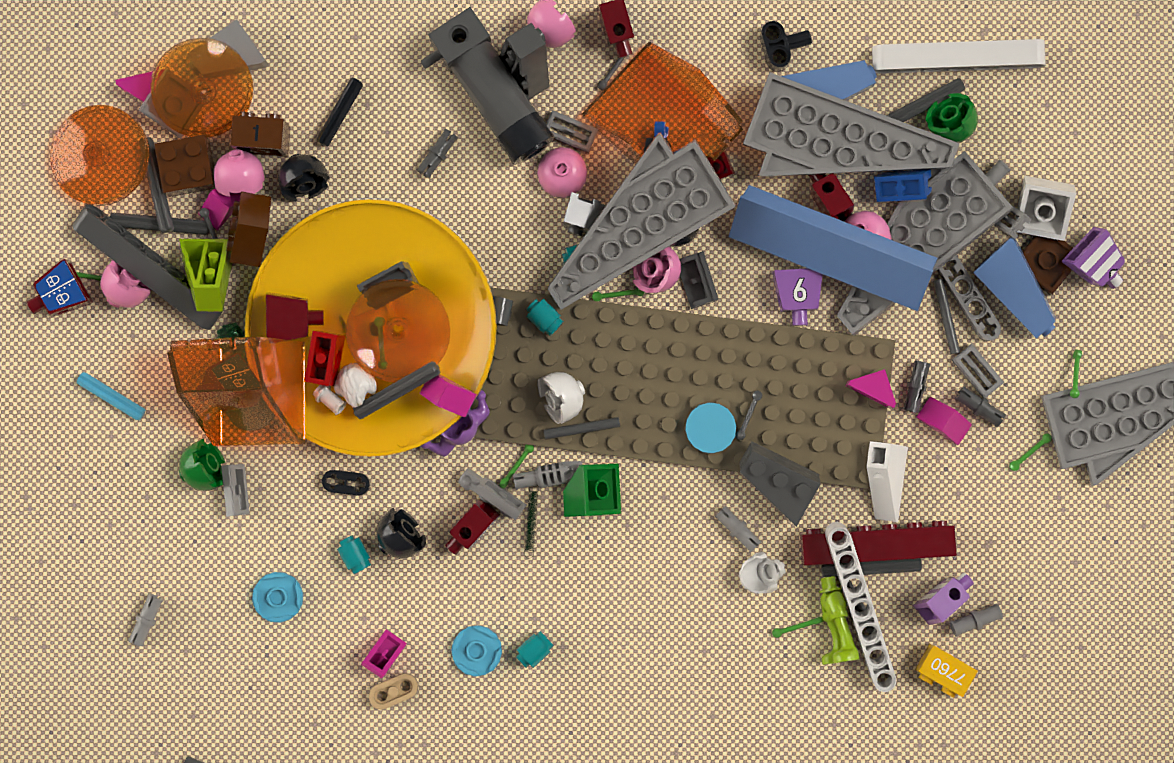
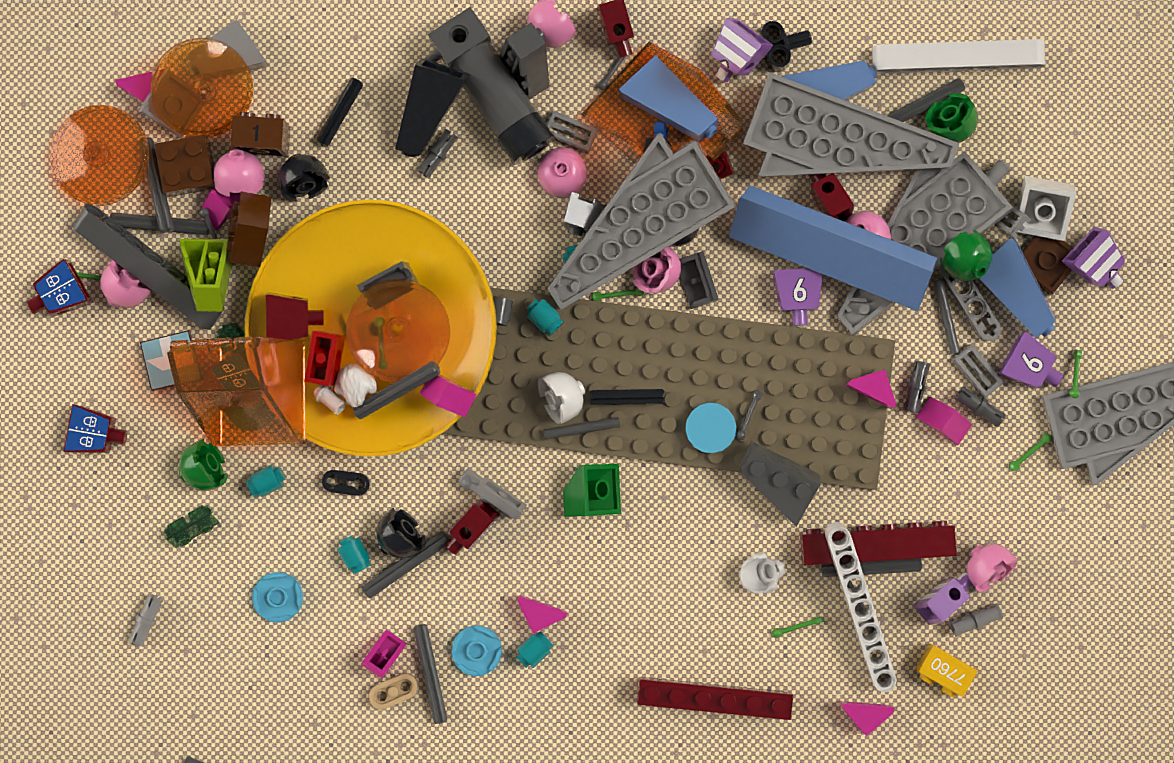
(92, 431): none -> torso
(110, 396): medium azure axle -> none
(157, 360): none -> medium azure tile
(181, 533): none -> clear green hinge
(235, 490): light grey tile -> none
(266, 481): none -> teal brick
(404, 565): none -> dark grey axle
(428, 102): none -> black slope
(430, 673): none -> dark grey axle
(462, 430): medium lavender piece -> none
(528, 449): bright green hinge -> none
(531, 514): dark green piece -> none
(540, 614): none -> dark pink slope
(547, 475): light grey hinge -> none
(627, 397): none -> black axle
(669, 100): none -> medium blue slope
(715, 698): none -> dark red brick
(738, 49): none -> medium lavender torso
(738, 529): light grey pin -> none
(835, 614): lime piece -> none
(867, 715): none -> dark pink slope
(886, 477): white slope -> none
(902, 185): blue hinge -> none
(967, 256): none -> green cylinder
(989, 565): none -> bright pink cylinder
(1030, 363): none -> medium lavender torso

